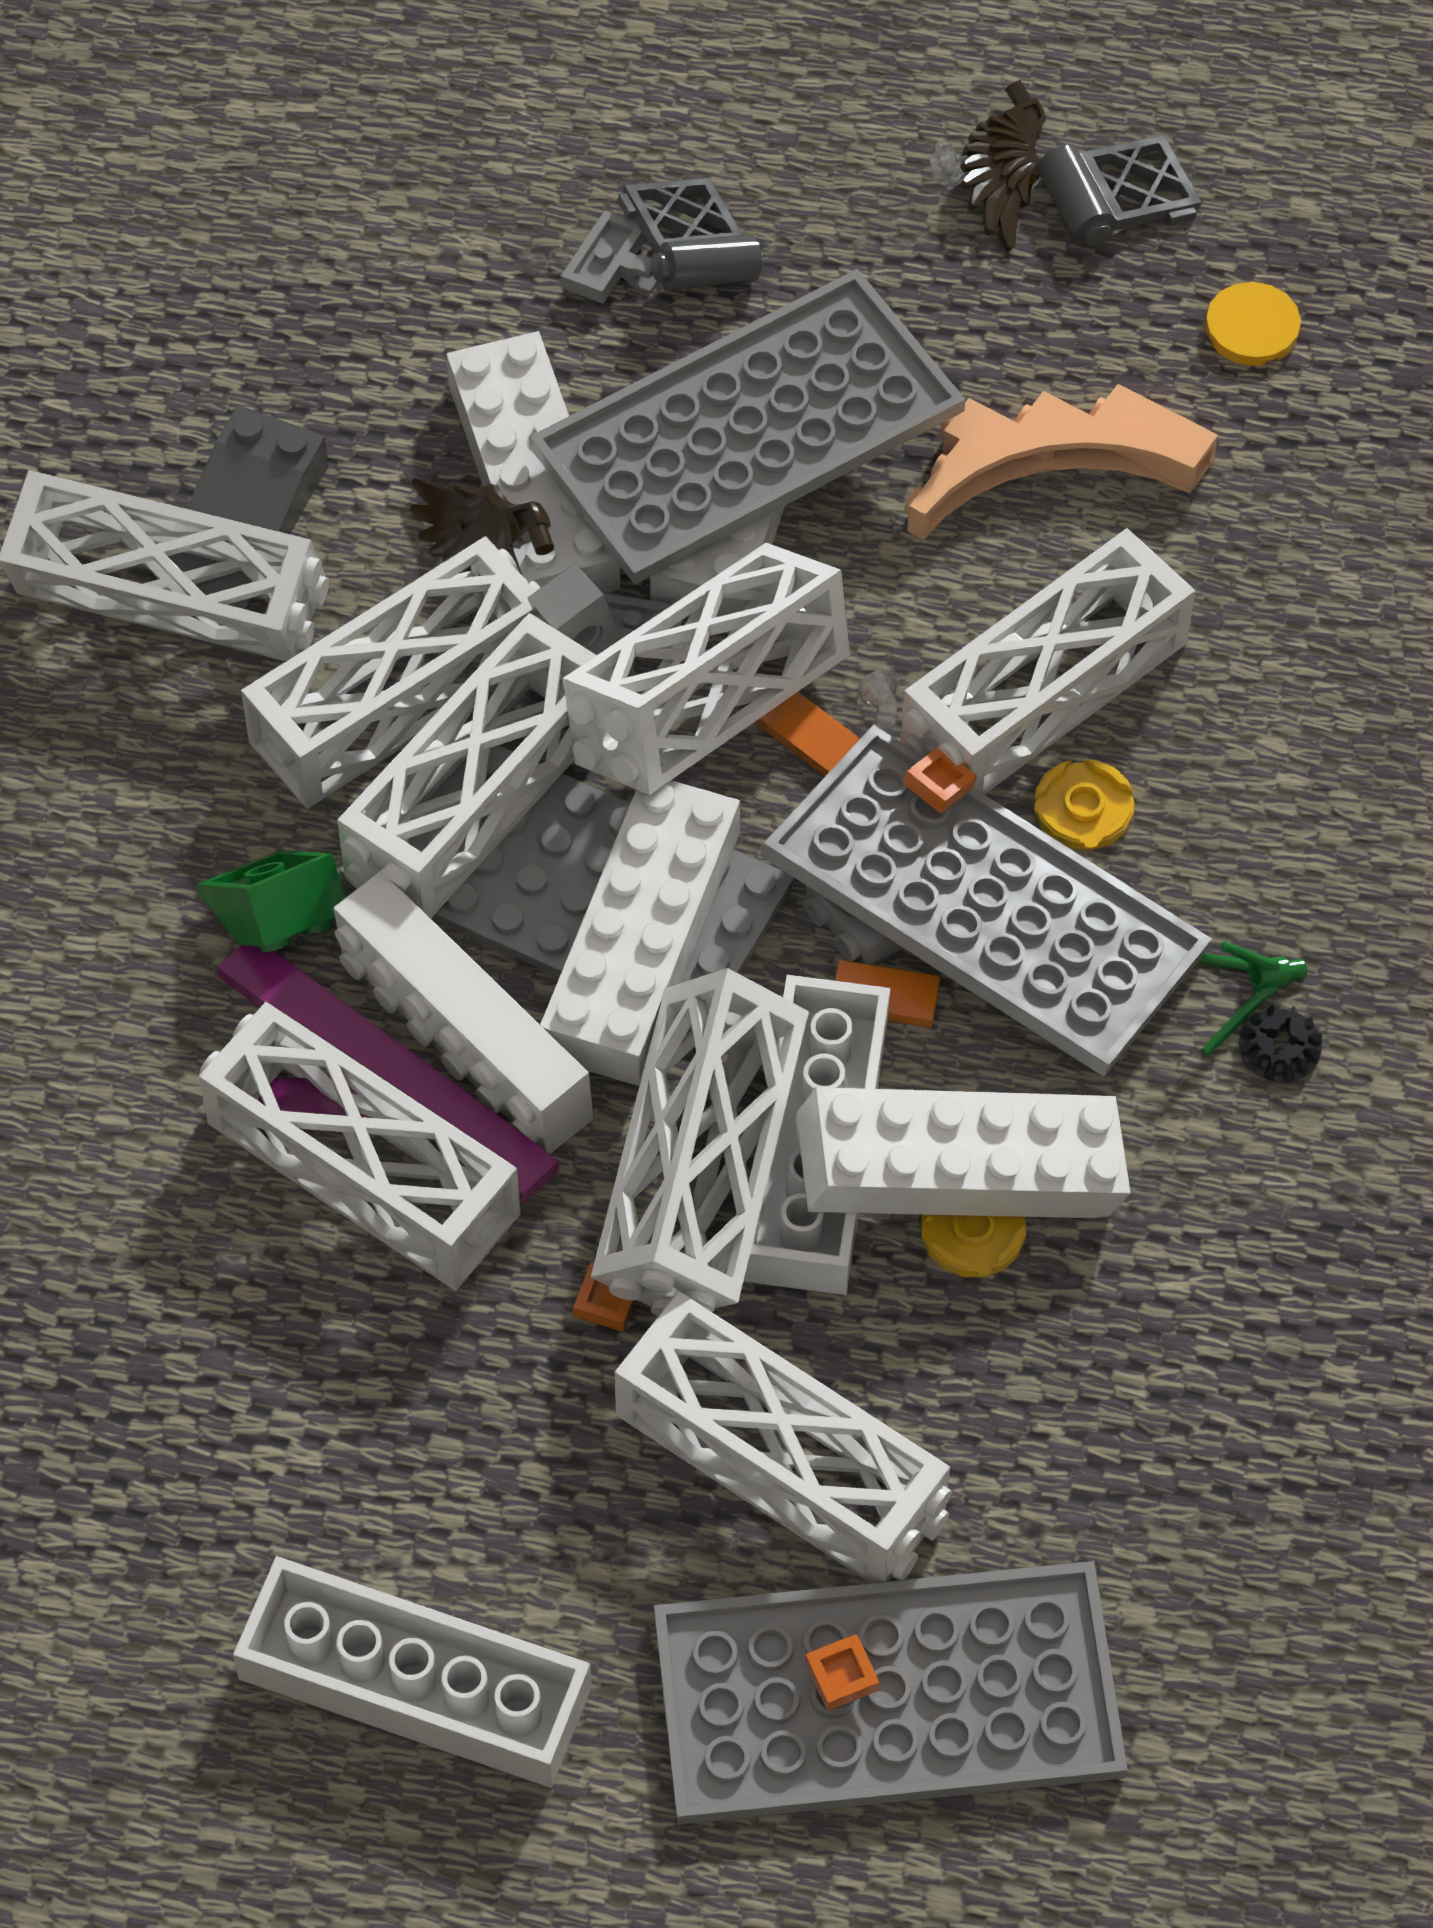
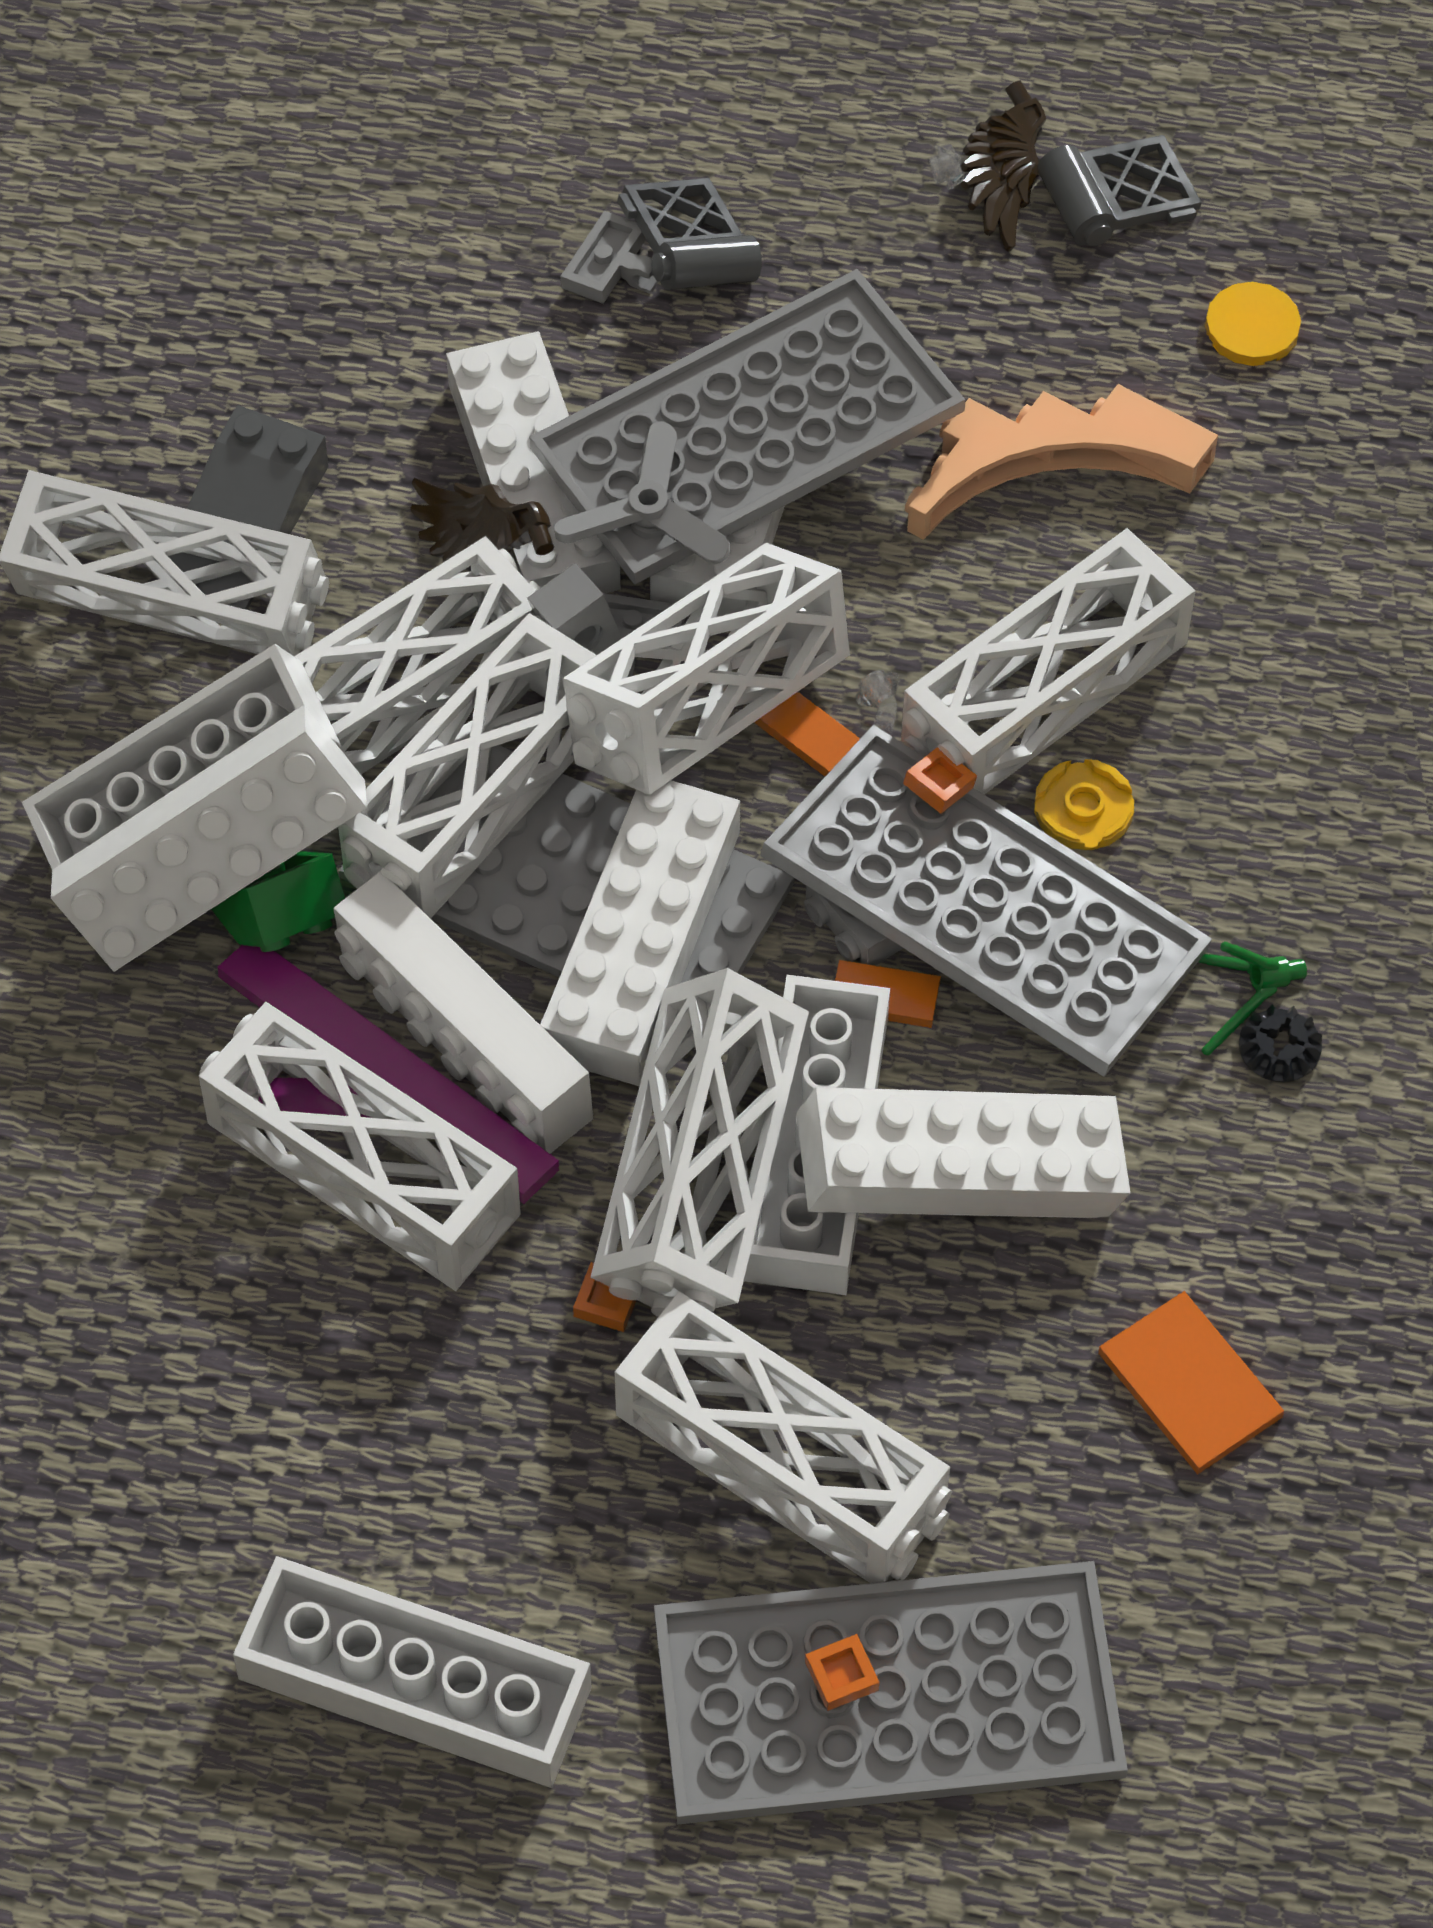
(170, 752): none -> white brick
(208, 838): none -> white brick
(663, 514): none -> light grey piece
(973, 1244): yellow tile -> none
(1191, 1382): none -> orange tile

